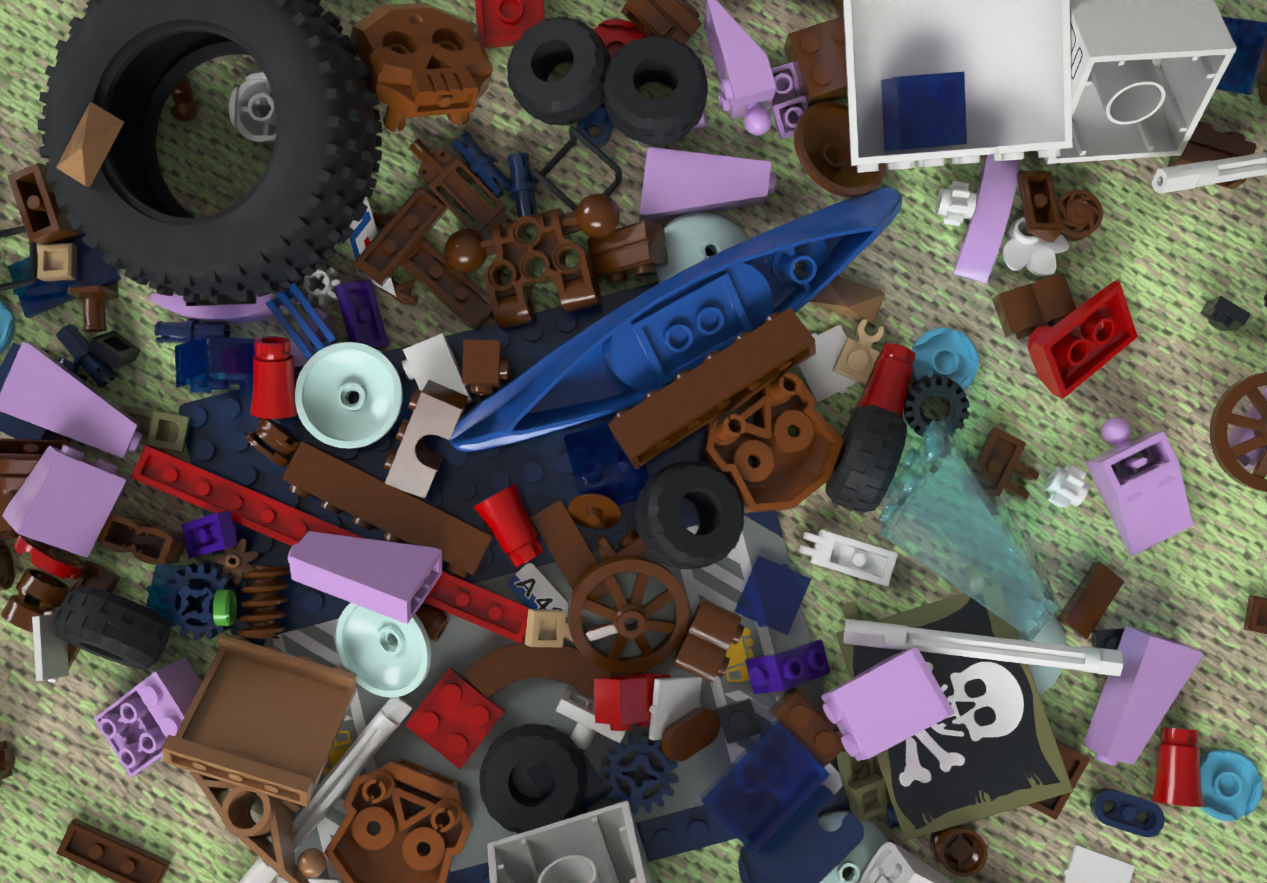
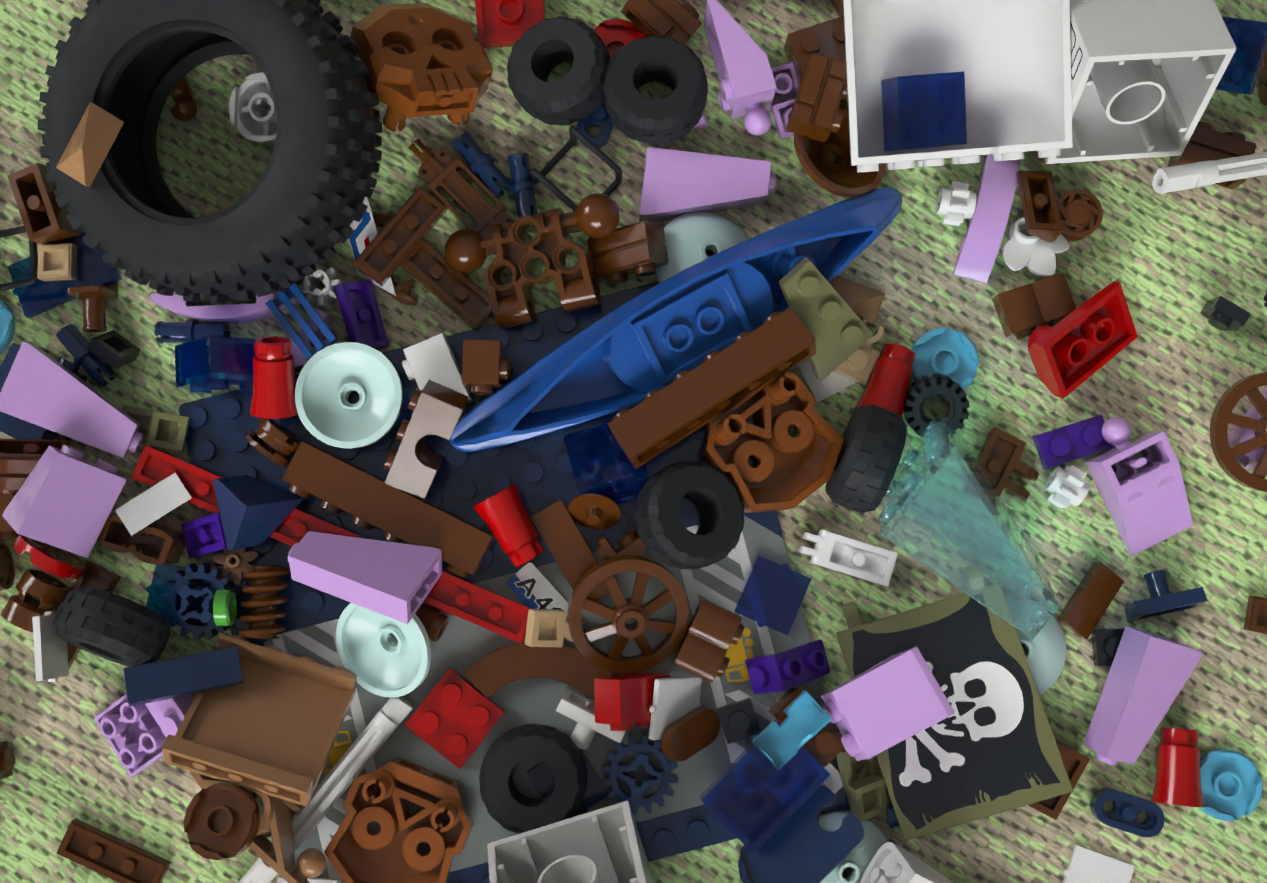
(153, 504): none -> white sticker
(182, 676): none -> dark blue tile
(221, 821): none -> reddish brown tile
(251, 509): none -> dark blue slope
(783, 741): none -> medium azure piece
(818, 98): none -> reddish brown brick
(825, 316): none -> olive wing
(959, 850): reddish brown wheel -> none
(984, 647): white piece -> none
(1071, 442): none -> dark purple plate
(1163, 599): none -> dark blue tile

